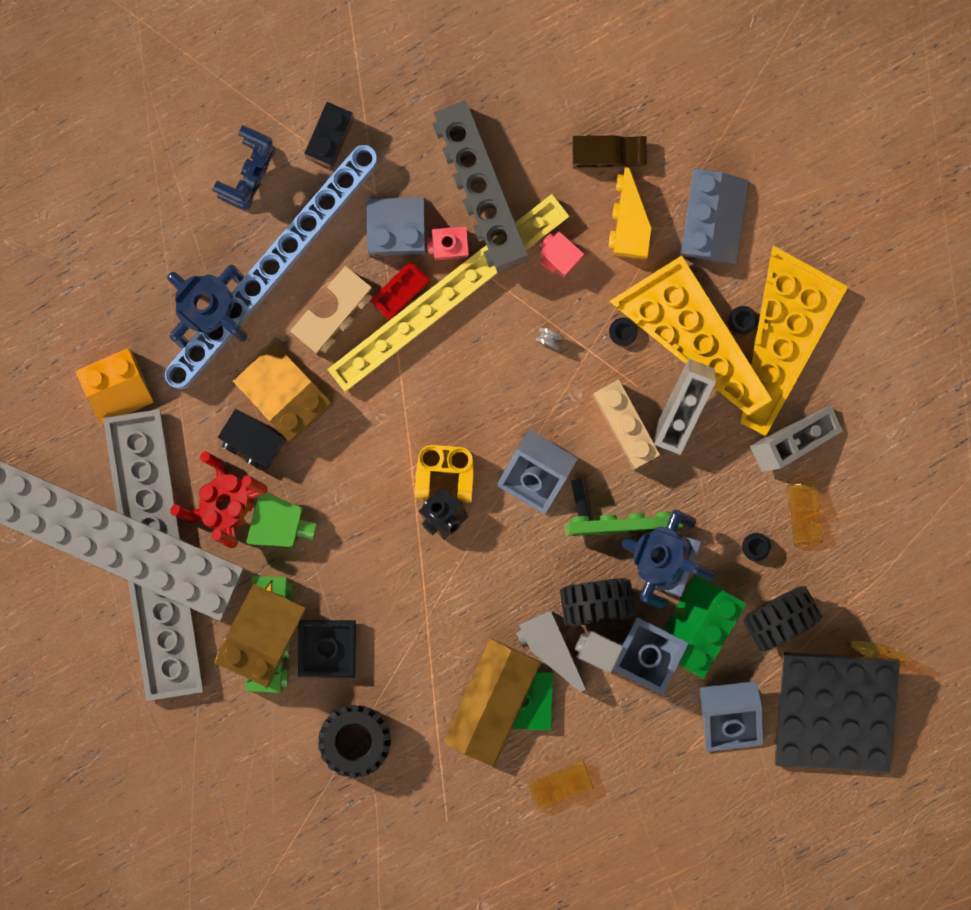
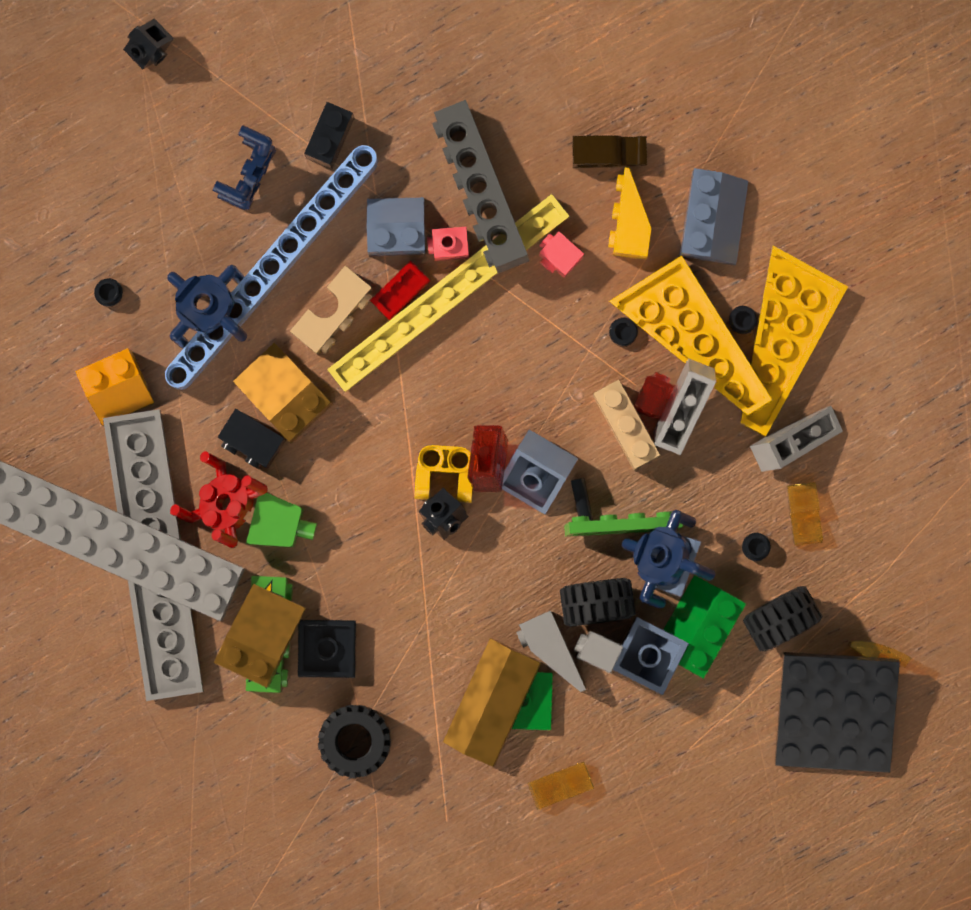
(108, 292): none -> black plate
(144, 48): none -> black brick
(487, 458): none -> clear red brick
(549, 338): light grey bush -> none
(653, 395): none -> clear red brick
(731, 716): sand blue slope -> none

